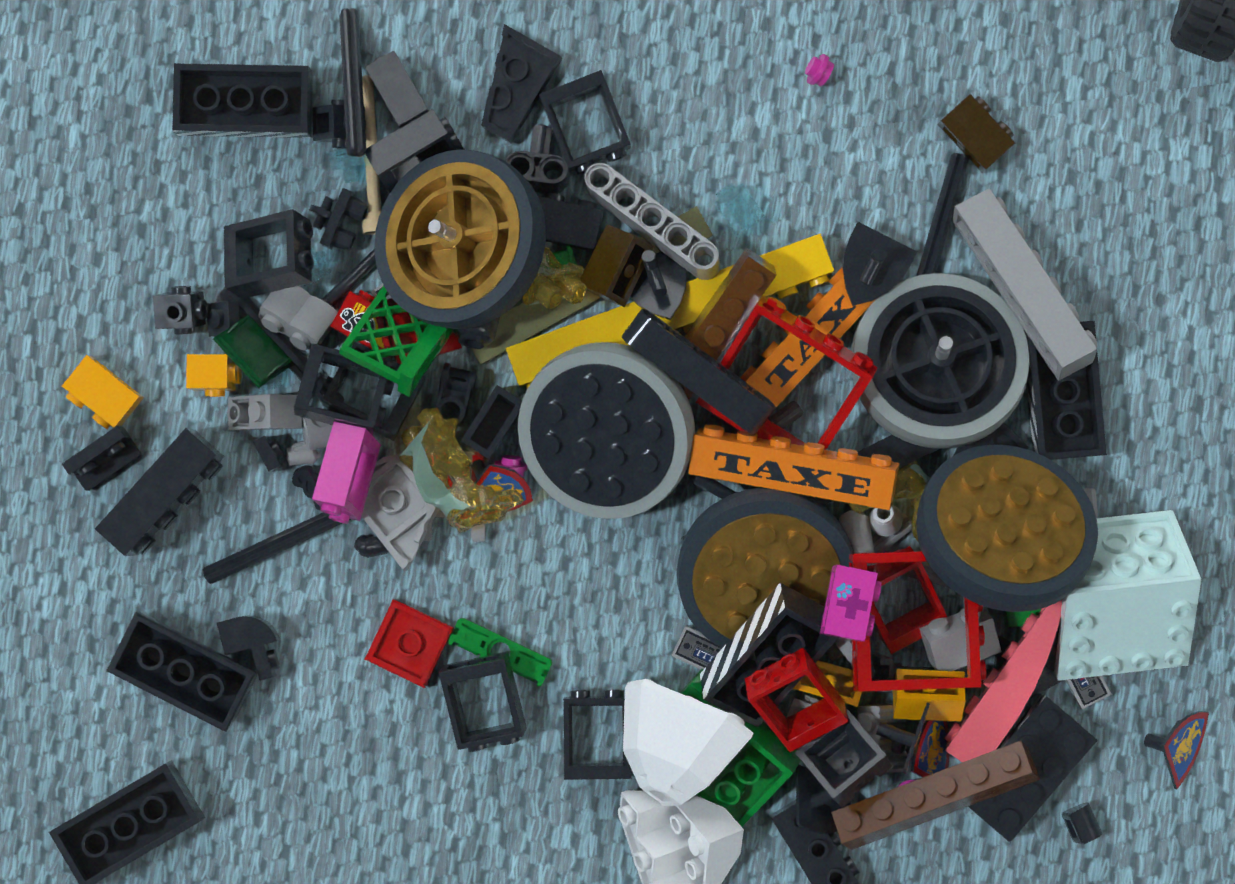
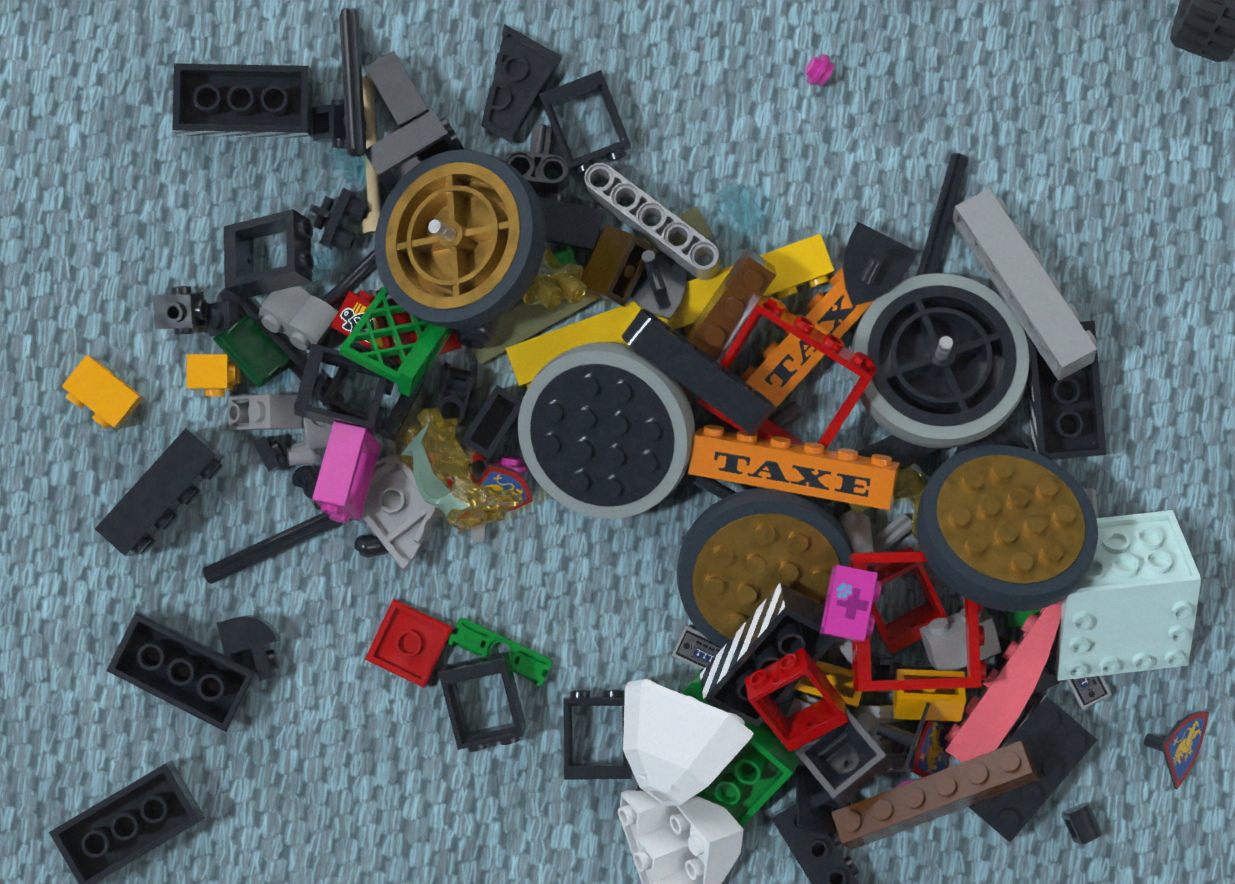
(102, 458): black bracket -> none
(887, 526): white cone -> none
(977, 132): dark brown brick -> none

